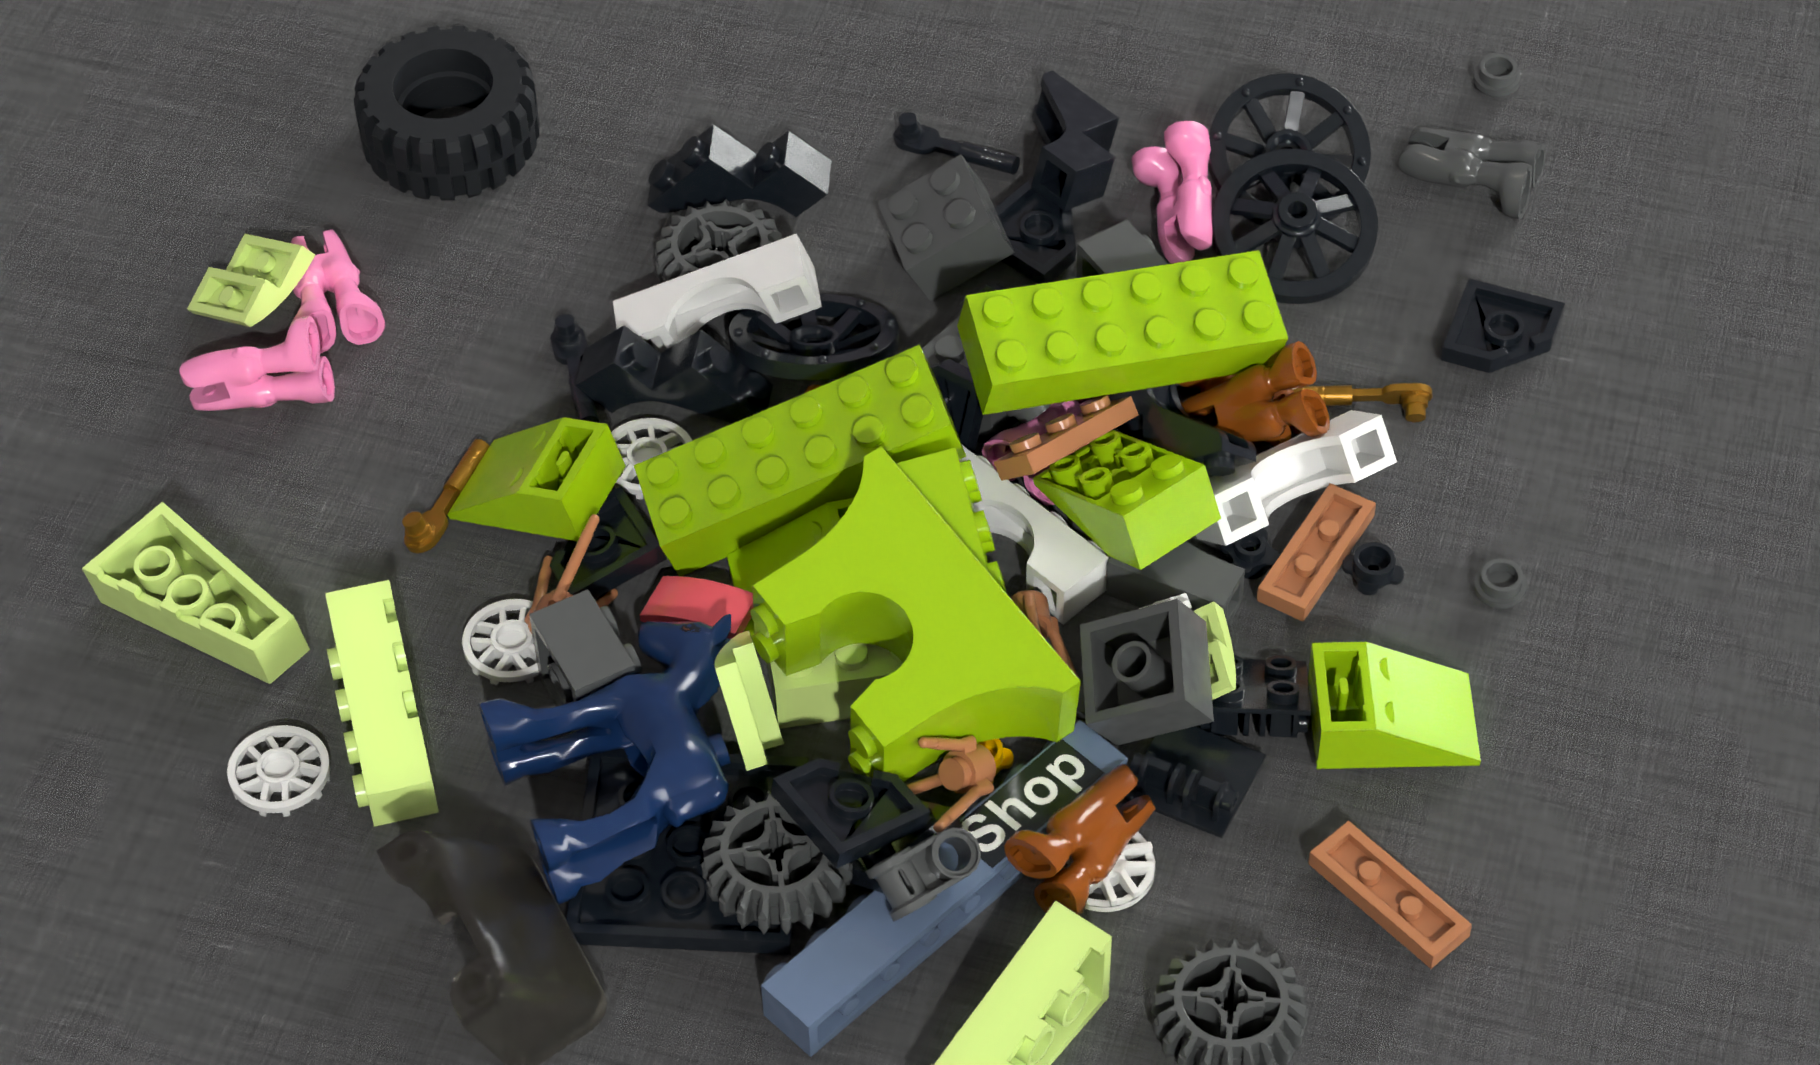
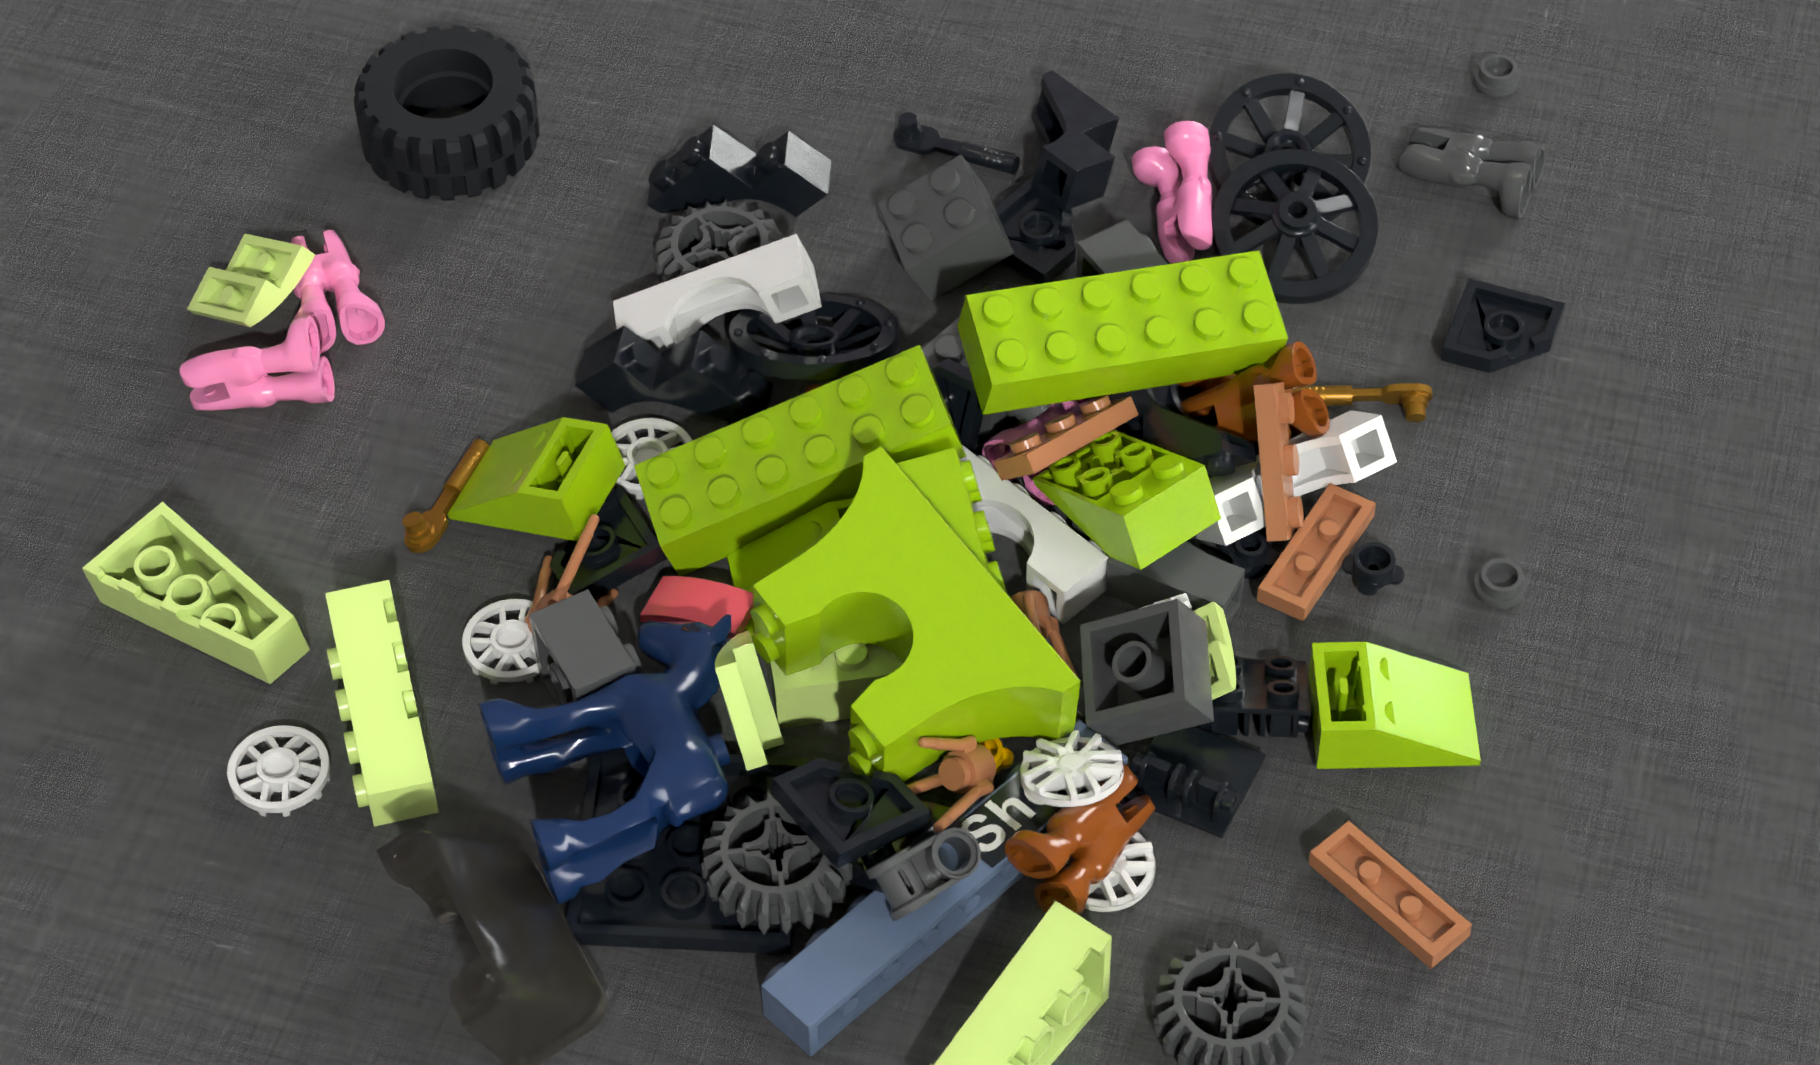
(568, 348): black piece -> none
(1060, 766): none -> white wheel
(1277, 461): none -> nougat plate

